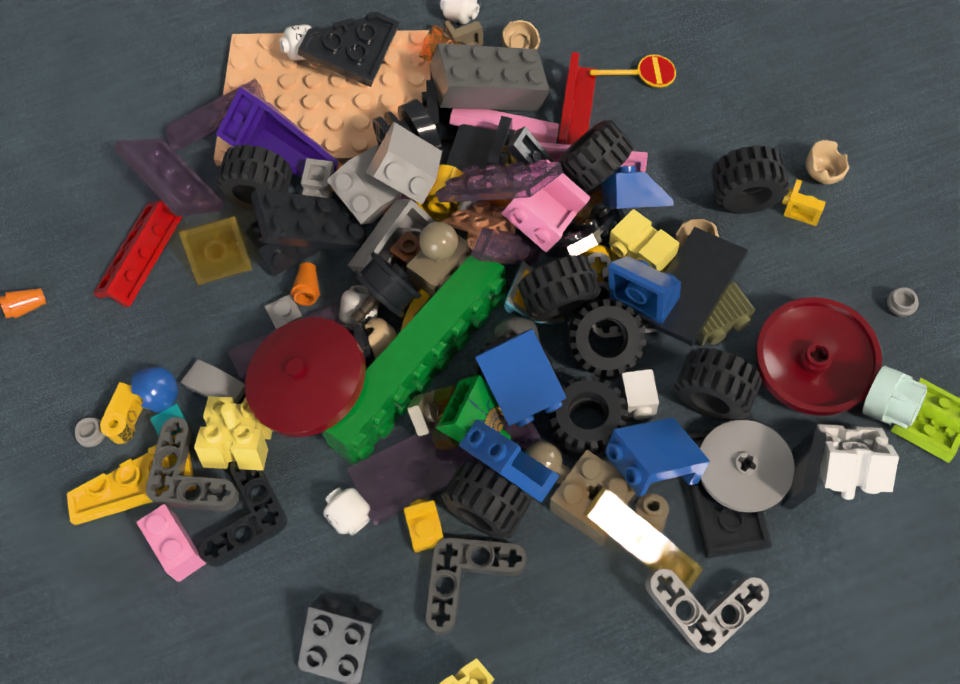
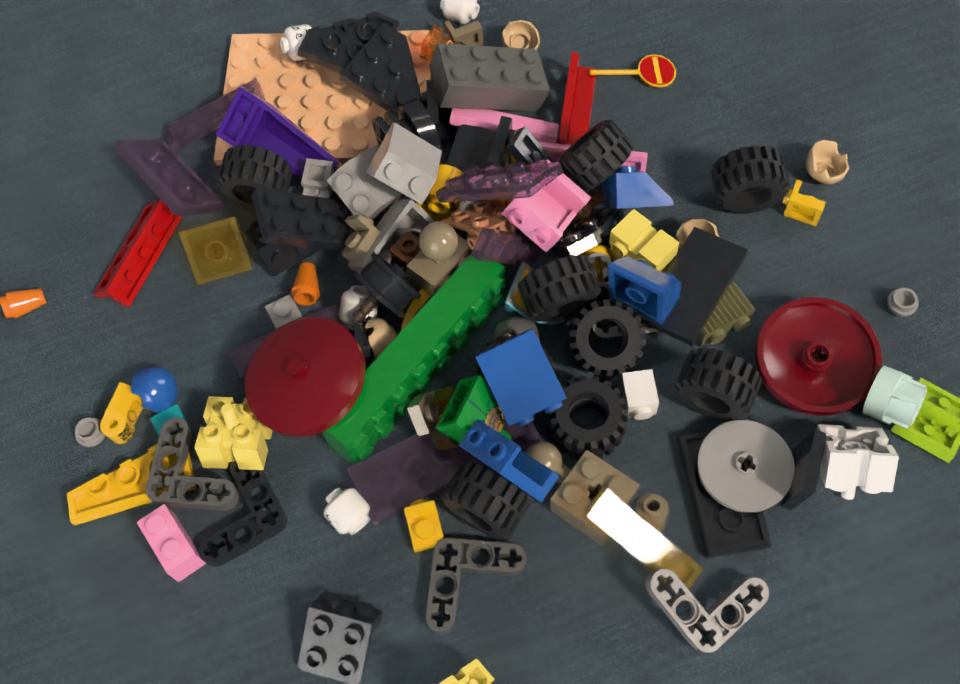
(212, 382): light grey slope -> none
(362, 239): none -> dark tan bracket
(384, 70): none -> black plate
(655, 453): blue panel -> none

